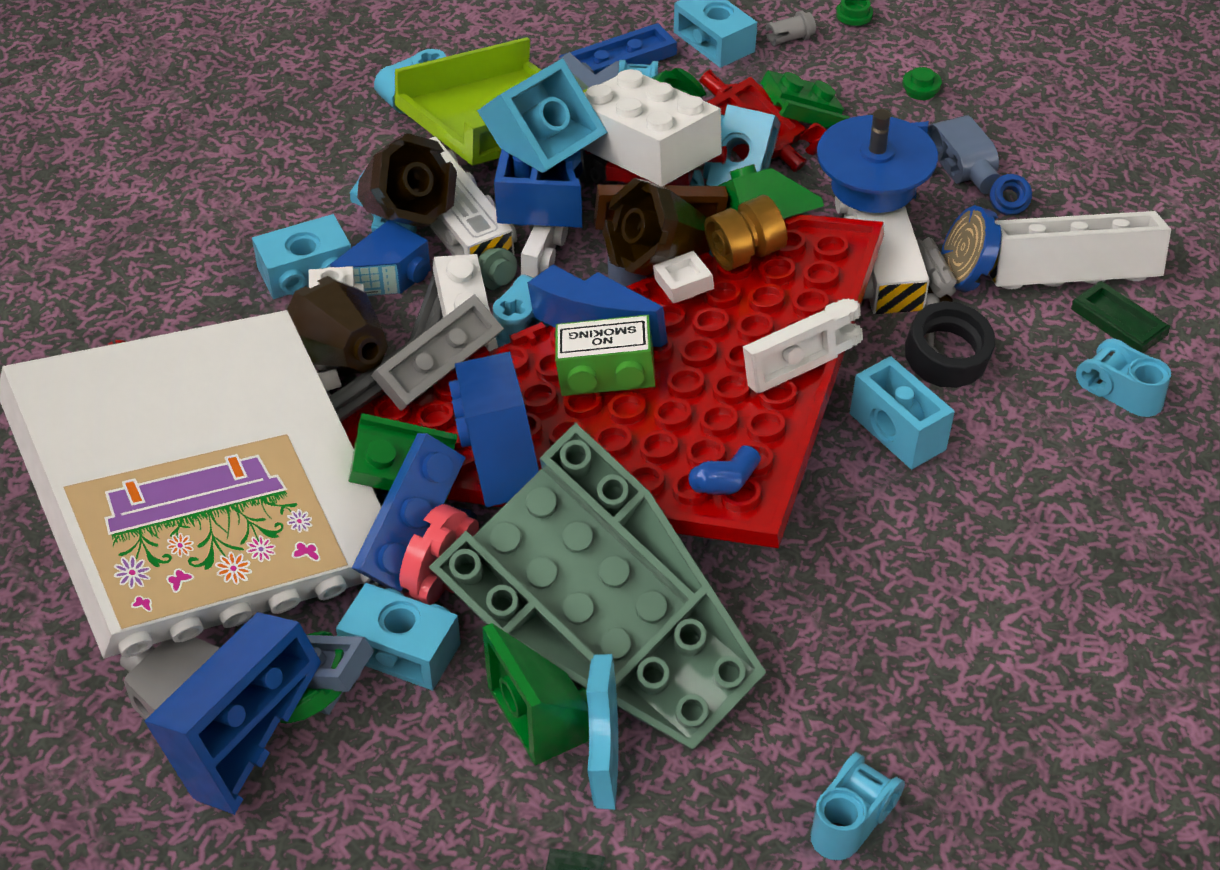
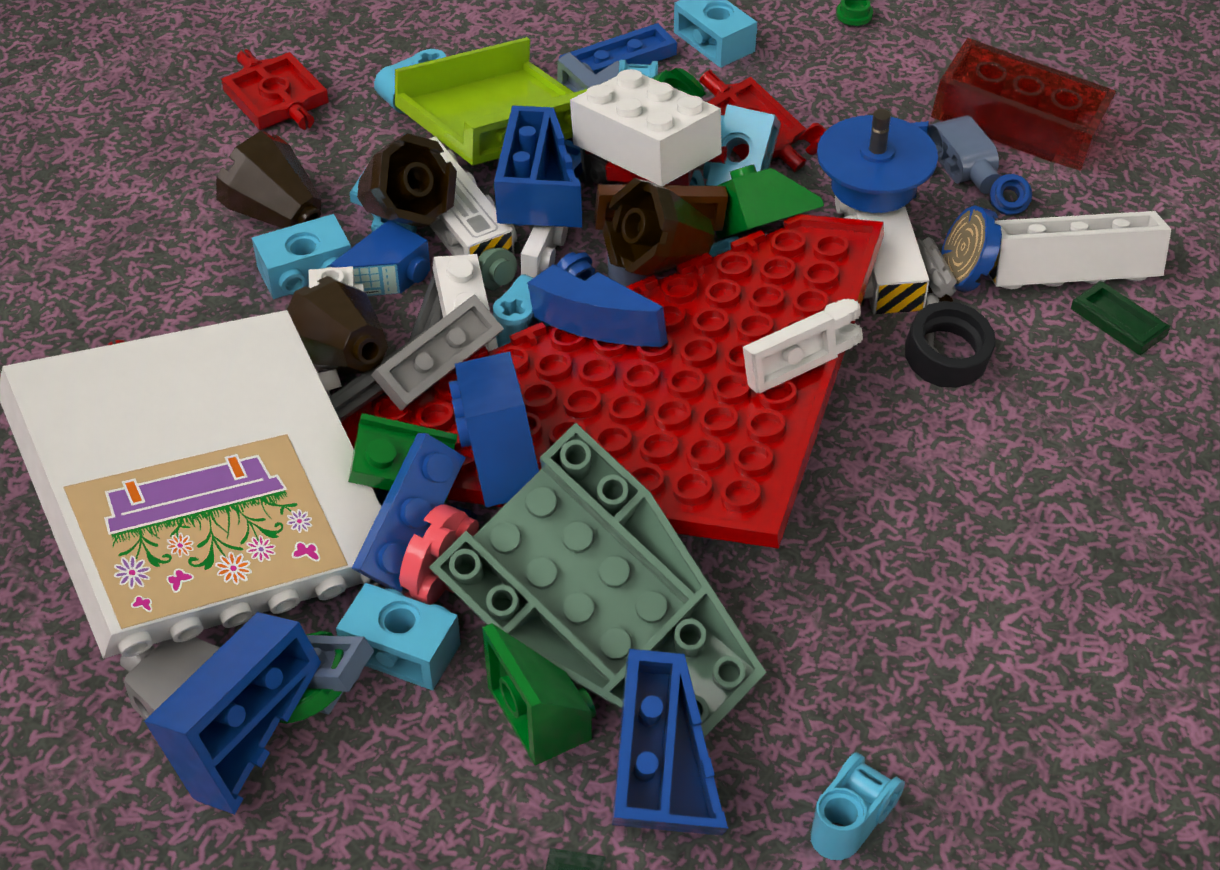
(268, 183): none -> dark brown cone
(274, 90): none -> red plate
(543, 118): medium azure slope -> none
(578, 265): none -> blue plate
(602, 731): medium azure tile -> none
(604, 355): brick -> none
(662, 751): none -> blue wedge
(683, 277): white plate -> none
(725, 476): blue arm -> none
(751, 230): pearl gold wheel -> none
(792, 28): light grey pin -> none
(803, 99): green plate -> none
(901, 412): medium azure brick -> none
(921, 83): green plate -> none
(1024, 103): none -> clear red brick
(1128, 378): medium azure piece -> none

